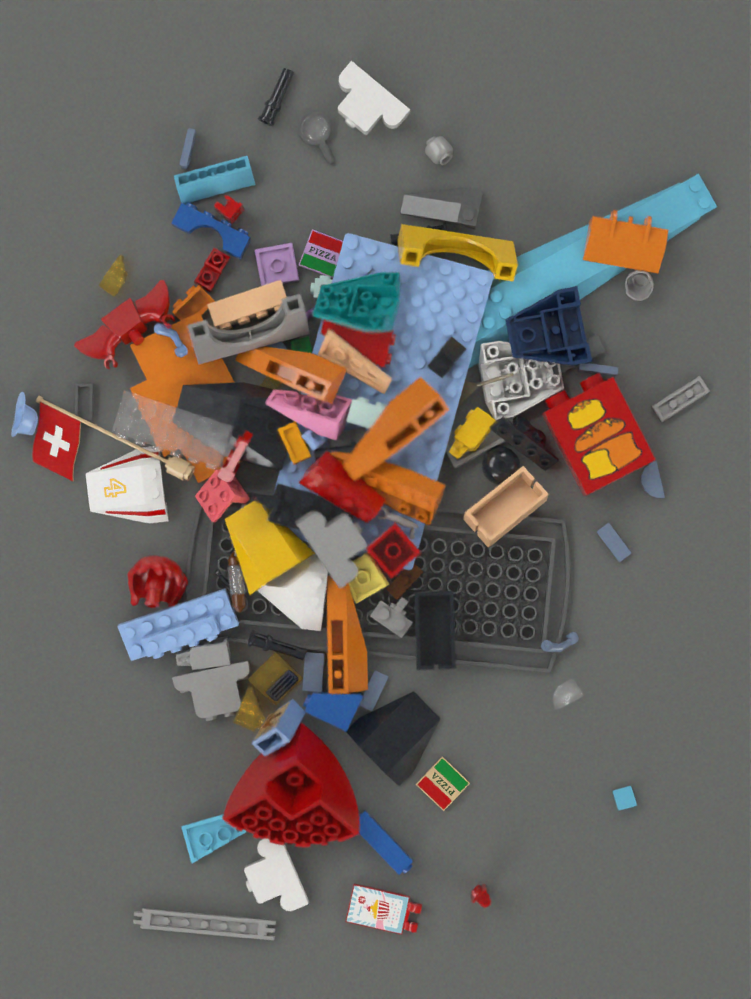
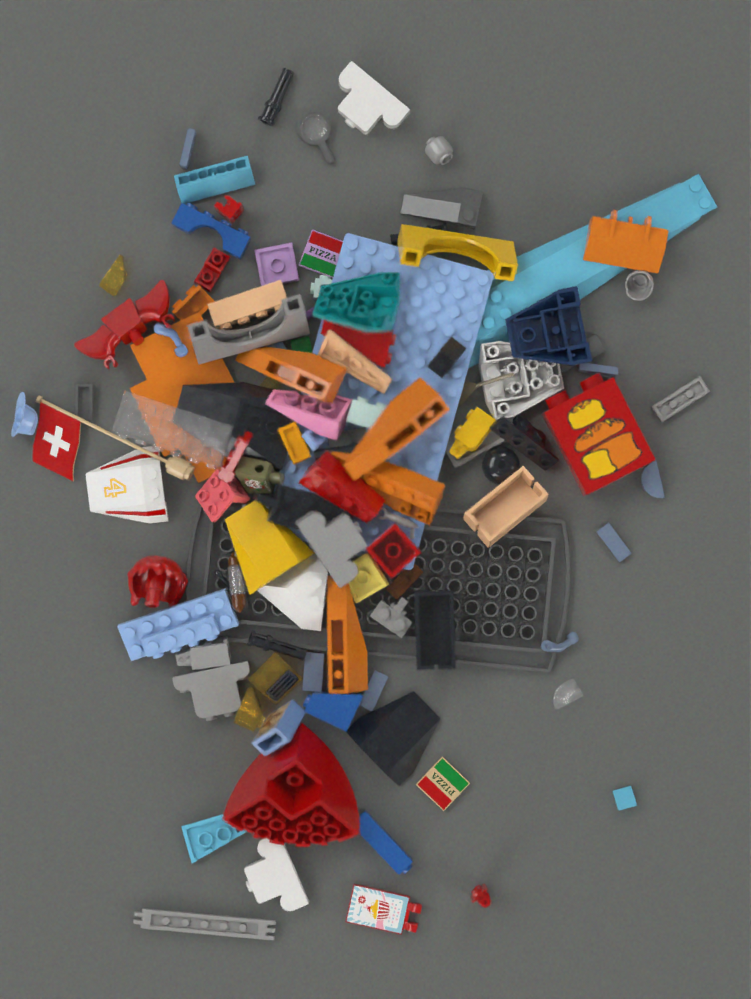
(257, 475): none -> olive torso

